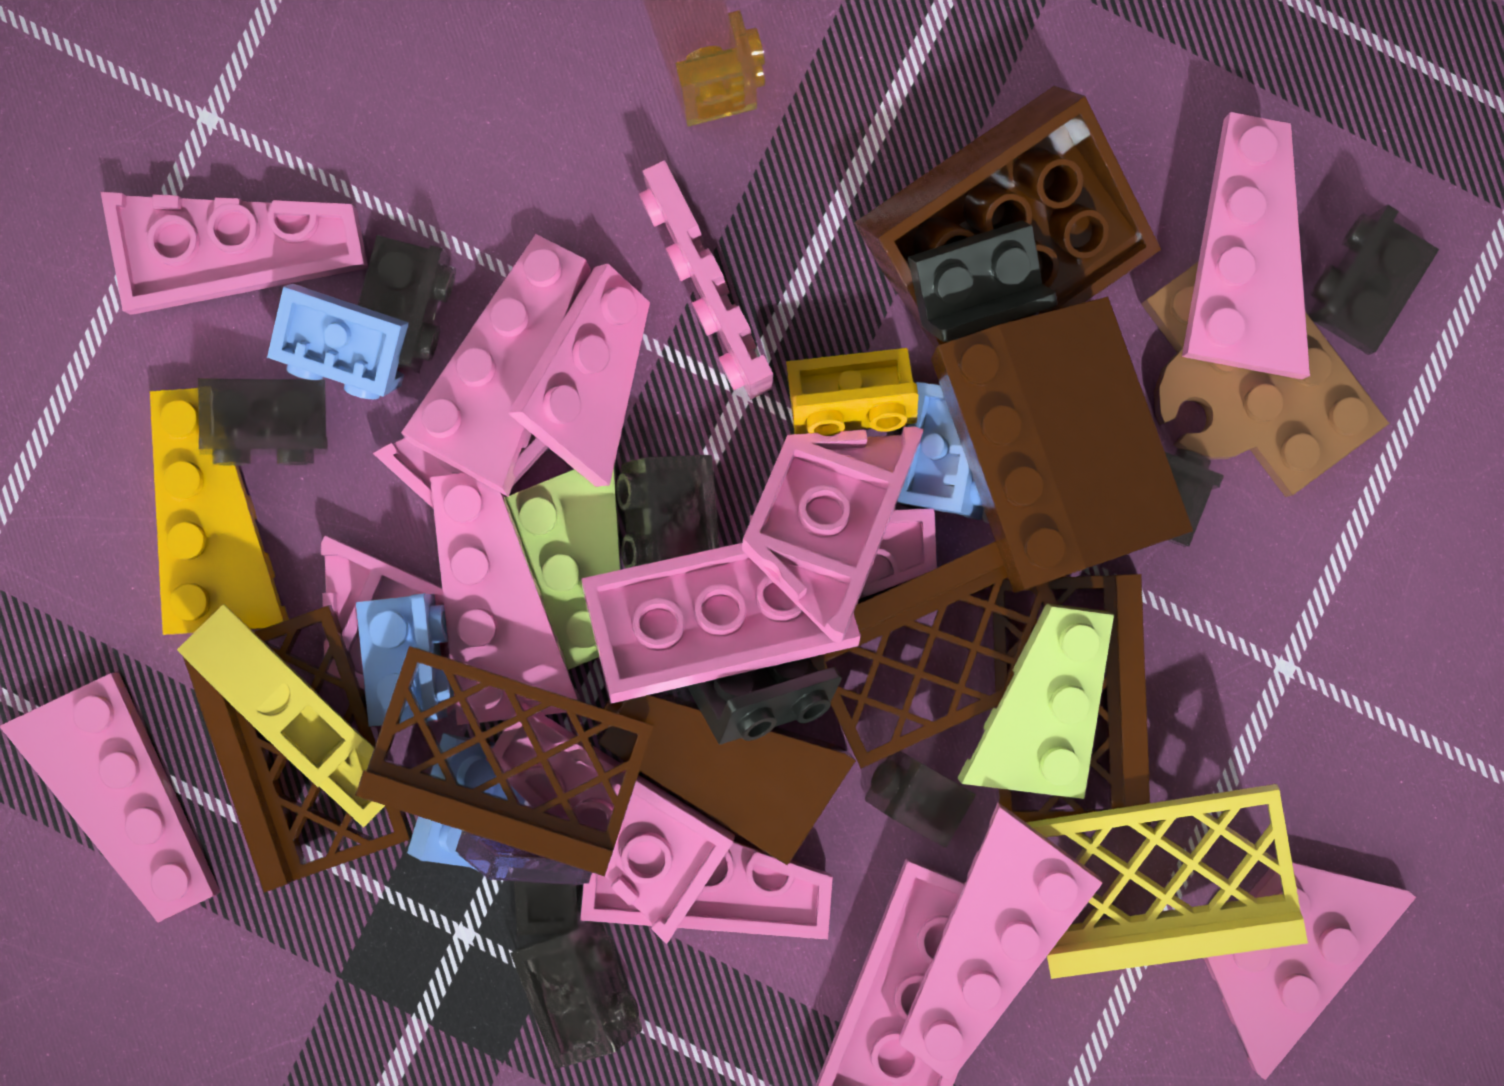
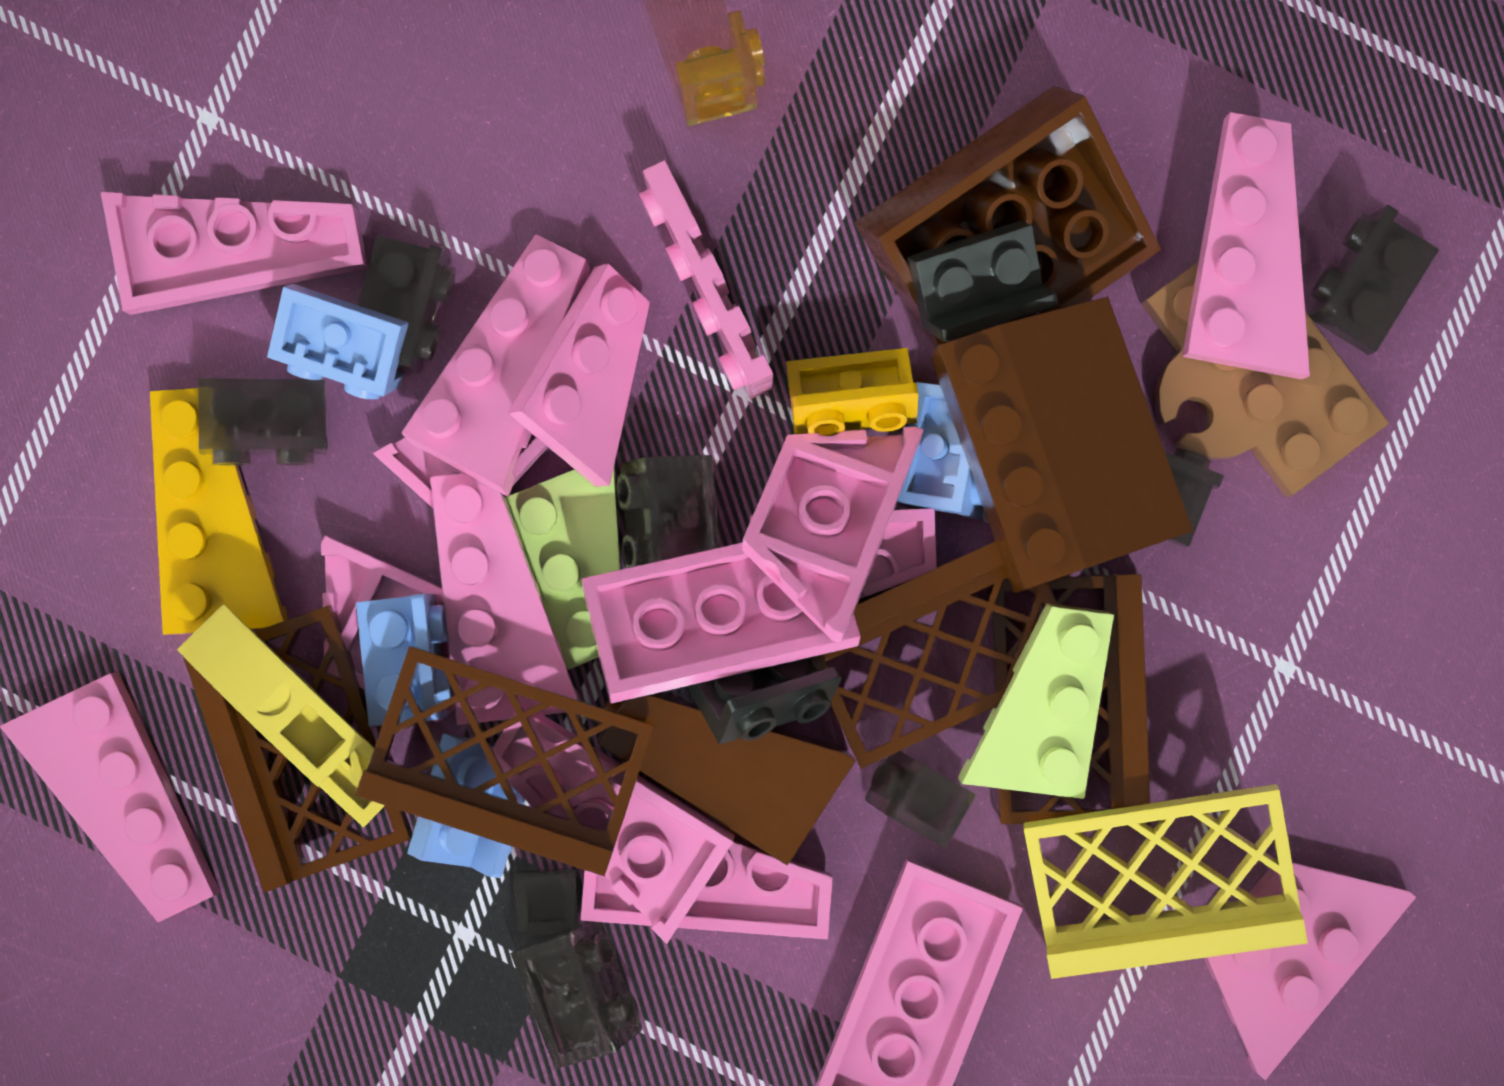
(512, 864): clear purple tile -> none
(1003, 927): bright pink wing -> none

